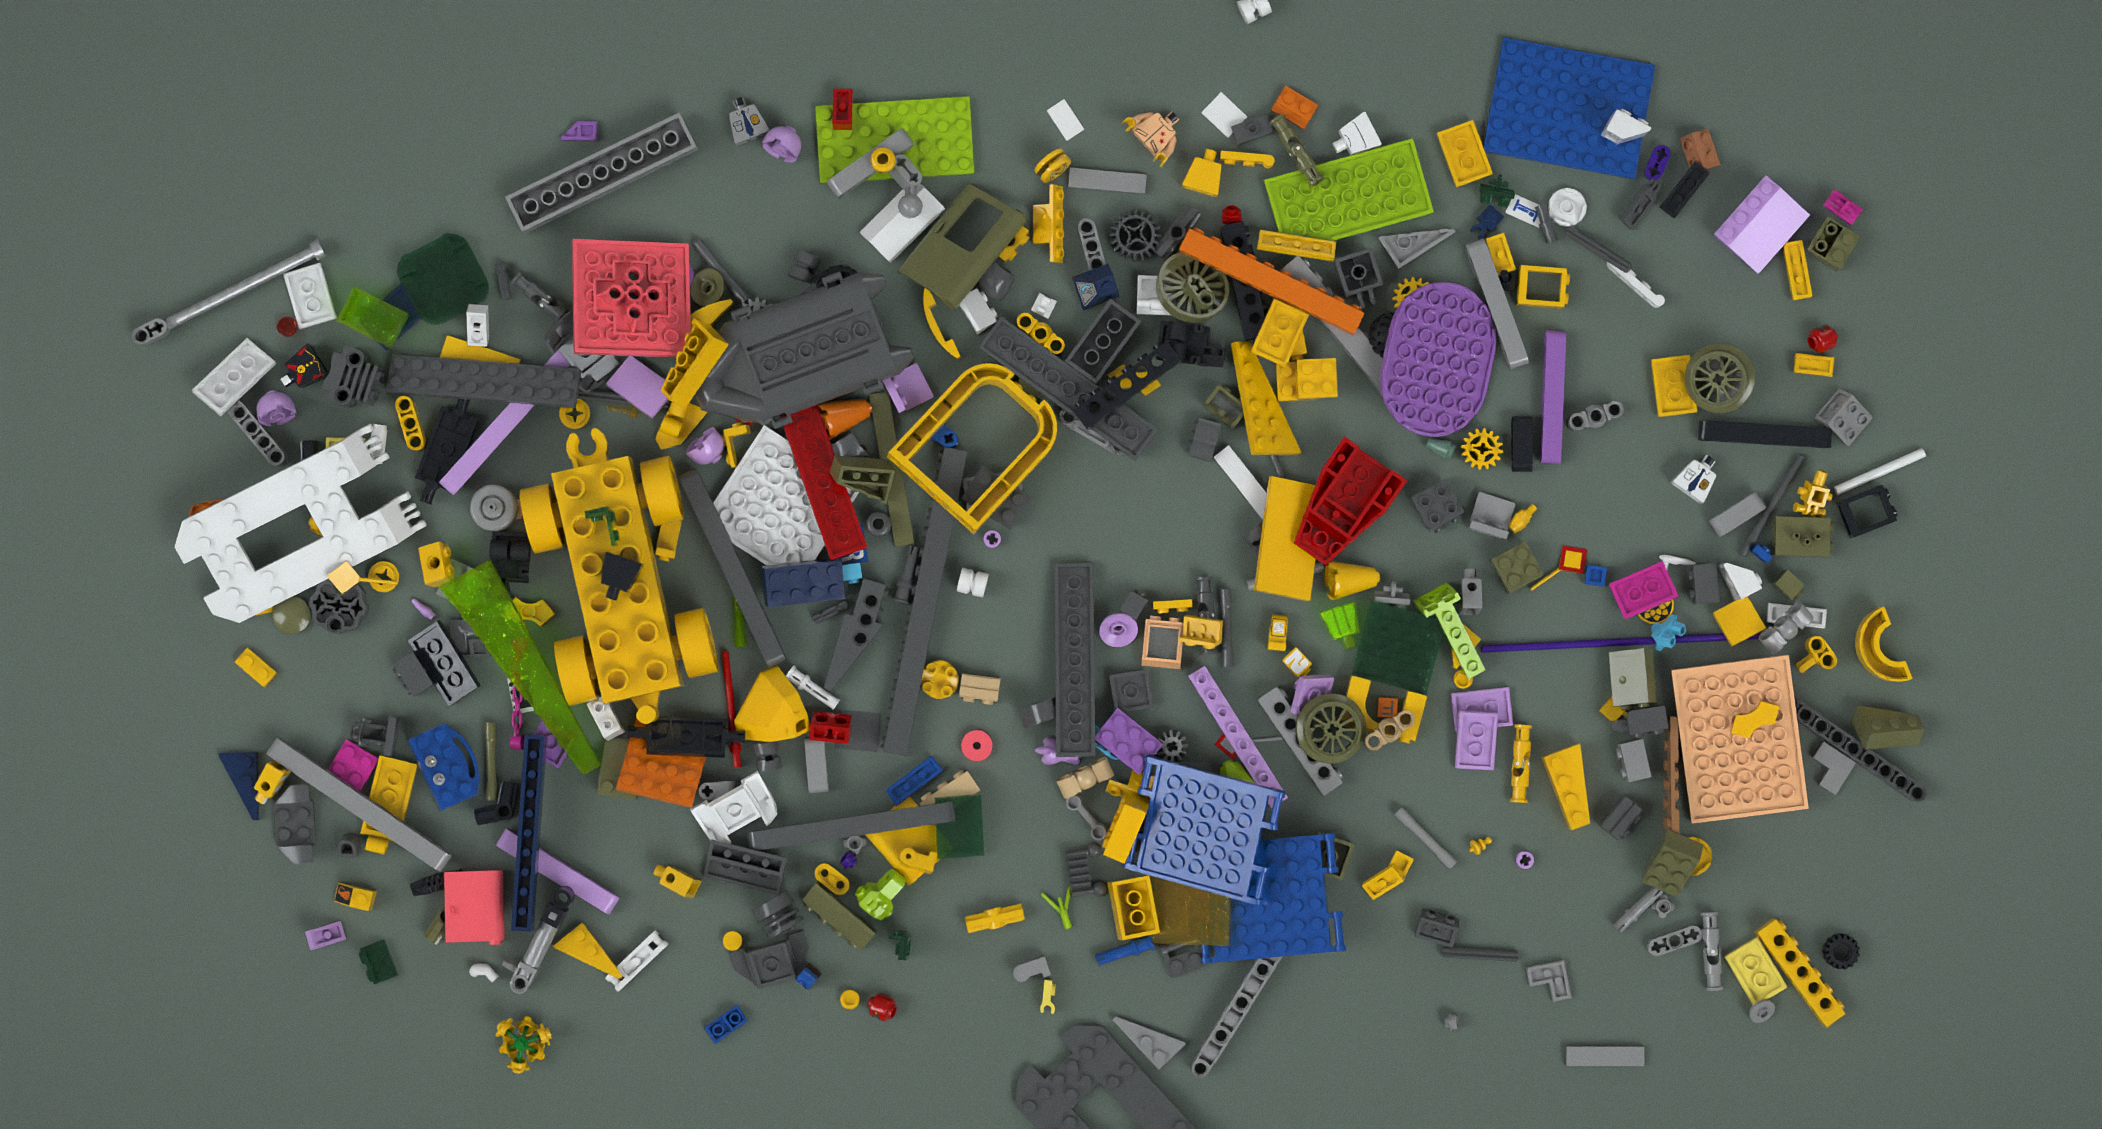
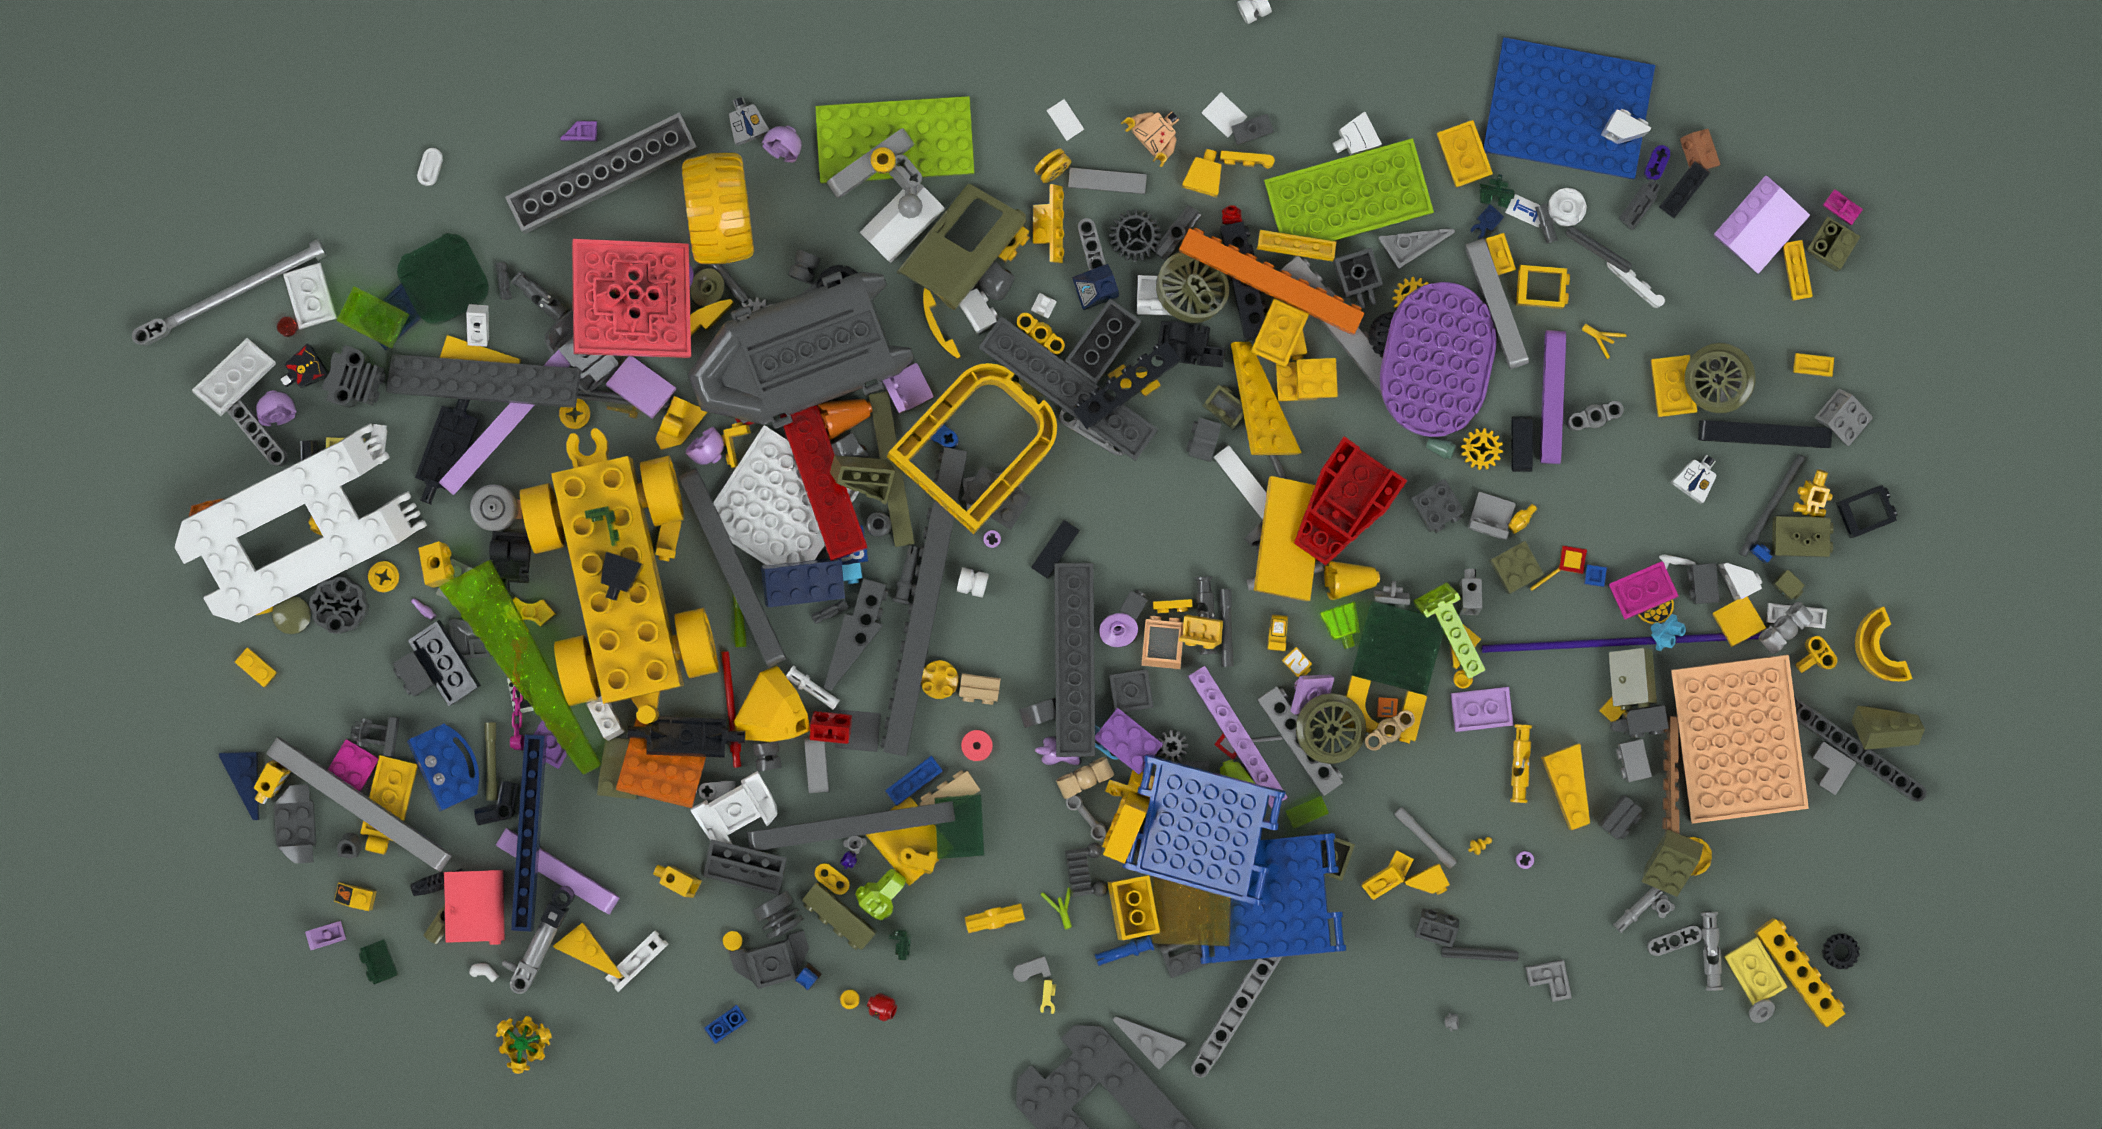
(346, 577): yellow piece -> none
(404, 416): yellow beam -> none
(430, 167): none -> white tile
(693, 363): yellow wedge -> none
(717, 208): none -> yellow tyre
(842, 109): red slope -> none
(1055, 549): none -> black tile
(1295, 107): orange plate -> none
(1302, 159): olive piece -> none
(1307, 812): none -> clear neon green tile
(1429, 880): none -> yellow slope
(1476, 740): lavender tile -> none
(1507, 281): black cylinder -> none
(1602, 335): none -> yellow plant
(1604, 1055): light grey tile -> none
(1737, 514): light grey beam -> none
(1763, 714): yellow tile -> none
(1822, 338): red head -> none
(1879, 471): white piece -> none

